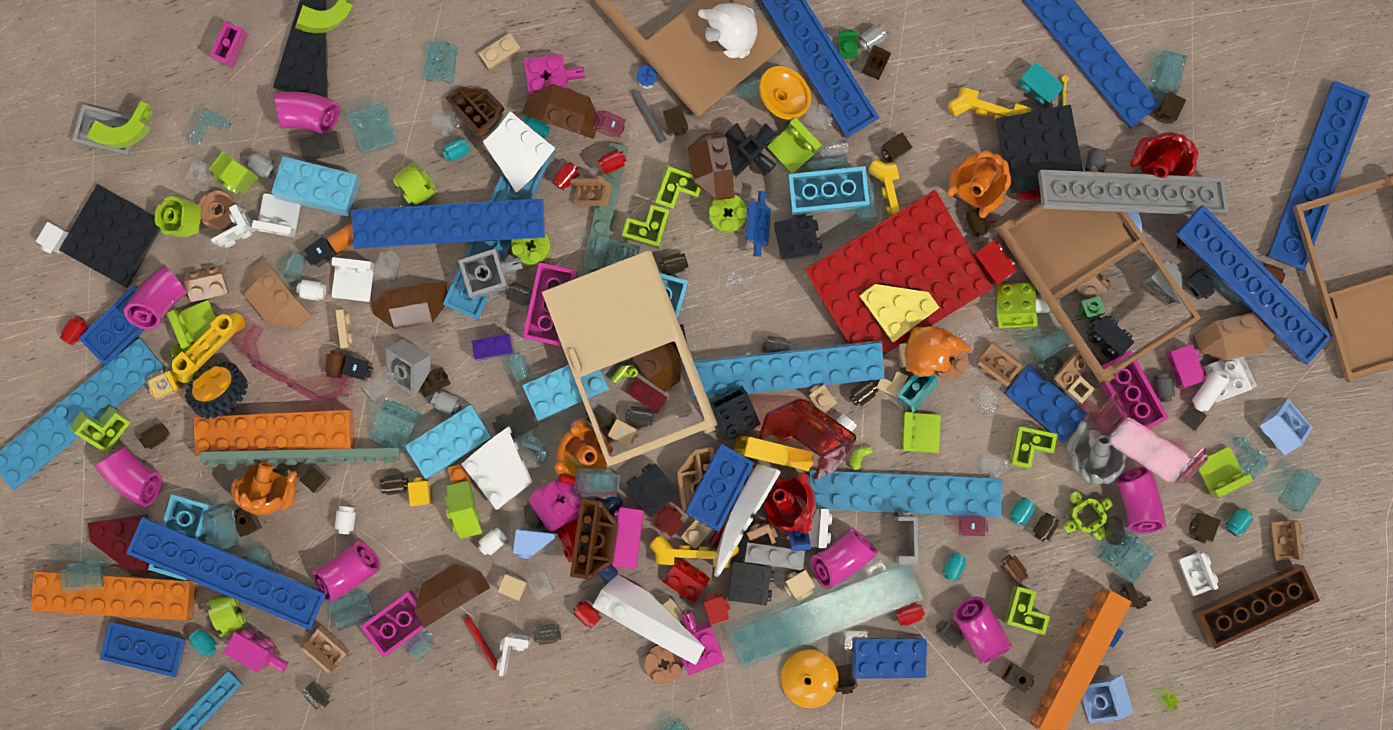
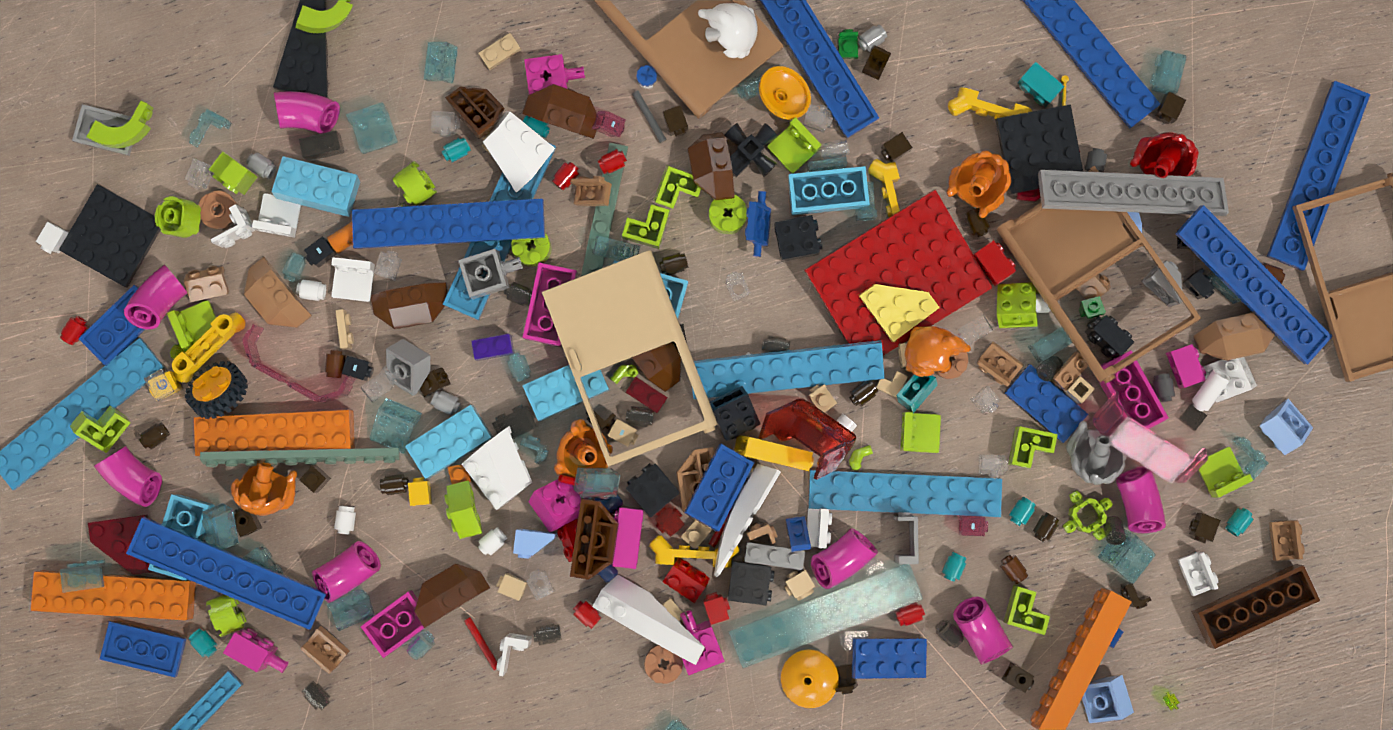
(229, 44): dark pink brick -> none
(531, 517): clear smoke brick -> none
(791, 504): red piece -> none
(1299, 490): clear light blue brick -> none

